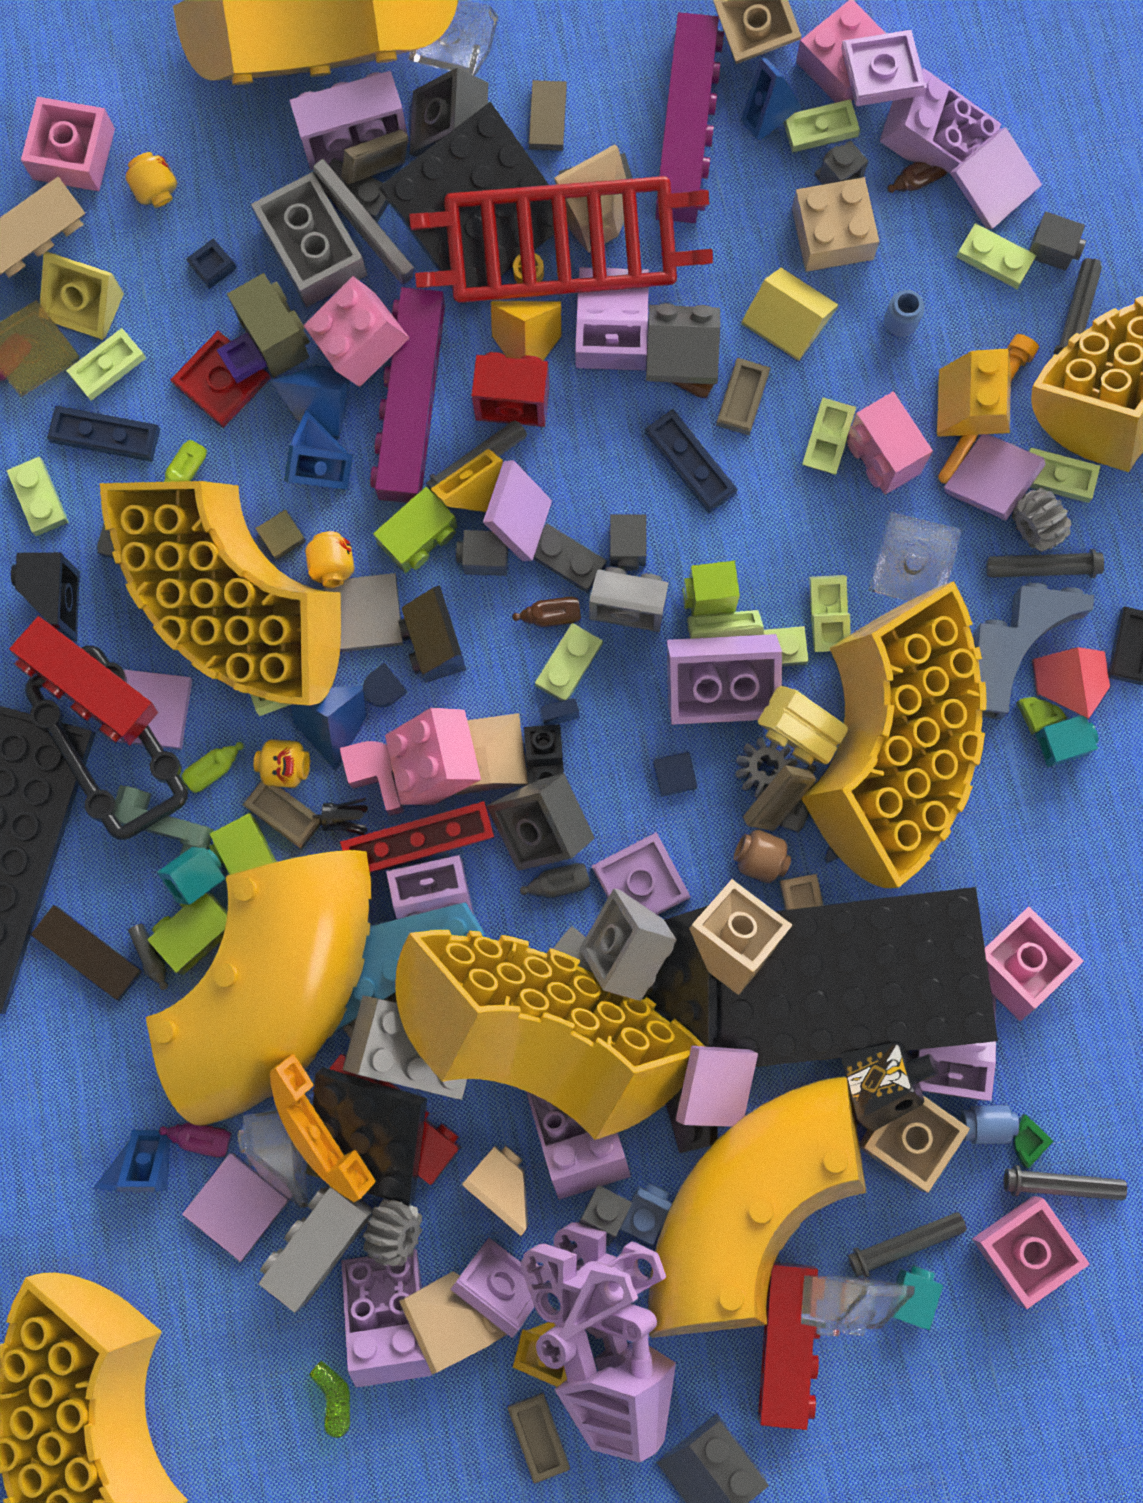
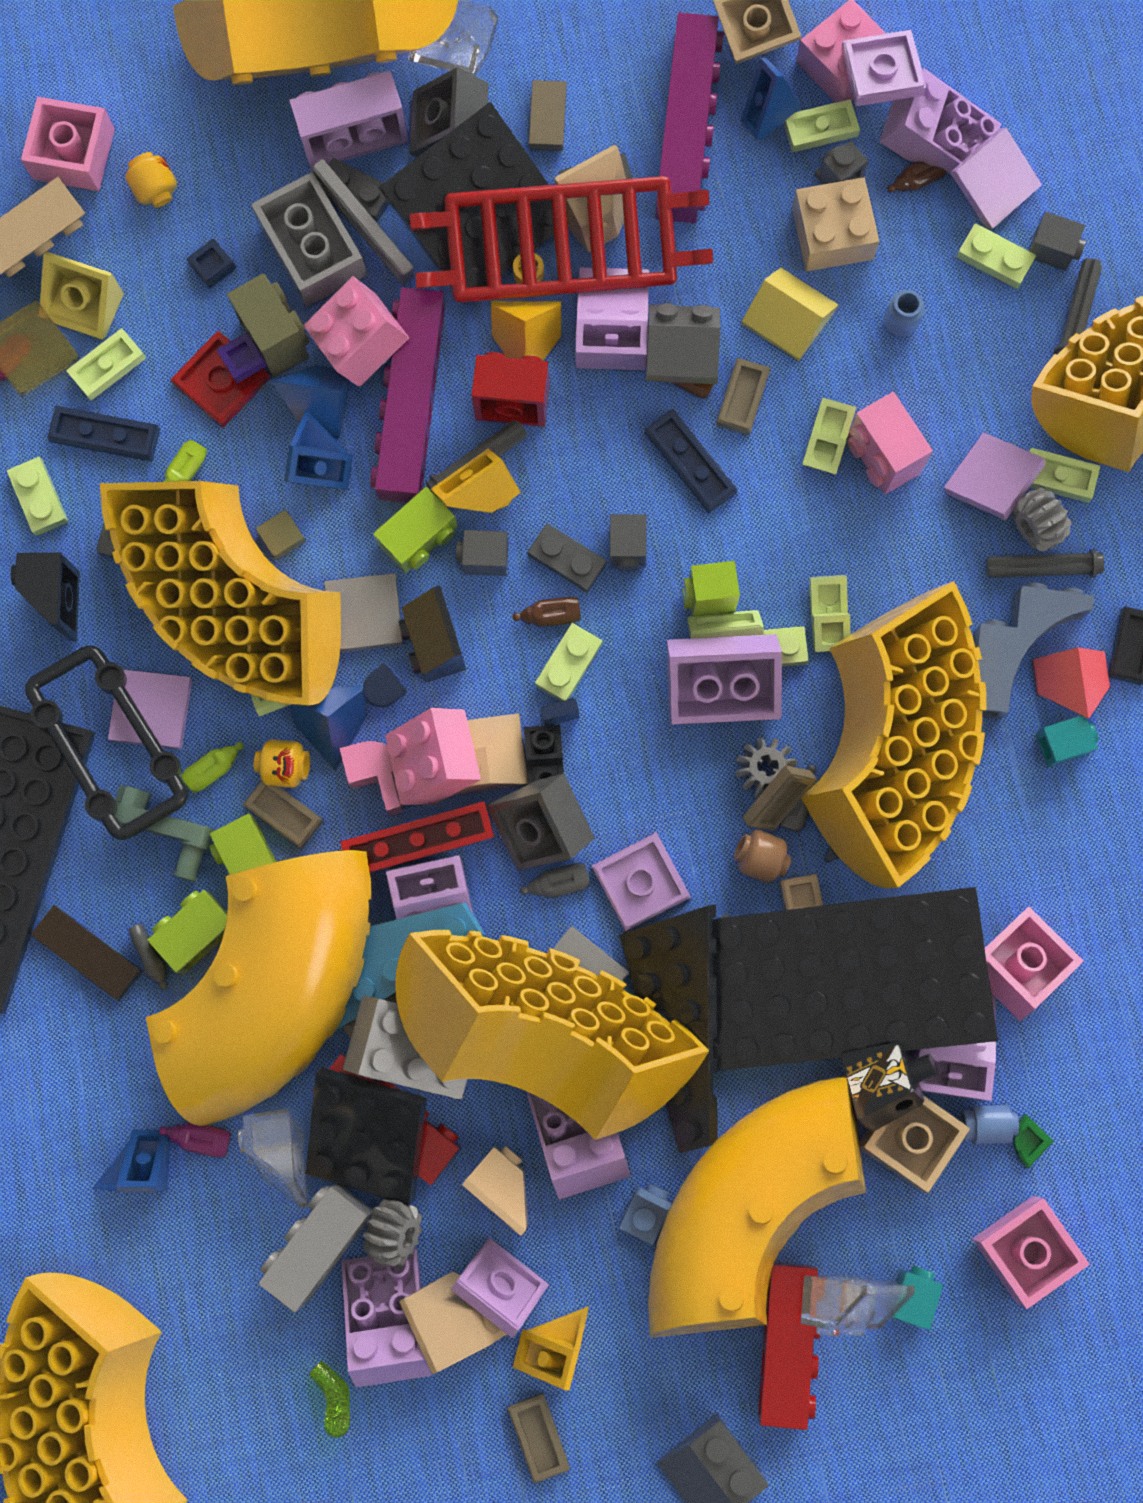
(83, 680): red brick -> none
(191, 874): teal brick -> none
(235, 1207): lavender tile -> none
(310, 1136): light orange slope -> none
(329, 559): yellow head -> none
(334, 816): black piece -> none
(374, 156): dark tan tile -> none
(517, 511): lavender tile -> none
(605, 1212): dark grey brick -> none
(627, 946): light grey slope -> none
(628, 599): light grey slope -> none
(628, 1399): lavender piece -> none
(675, 774): dark blue tile -> none
(716, 1086): lavender tile -> none
(737, 935): tan slope -> none
(802, 725): light yellow brick -> none
(906, 1244): dark grey axle -> none
(913, 557): clear slope -> none
(975, 394): yellow slope -> none
(1021, 350): light orange piece -> none
(1039, 713): lime tile -> none
(1062, 1184): dark grey axle -> none

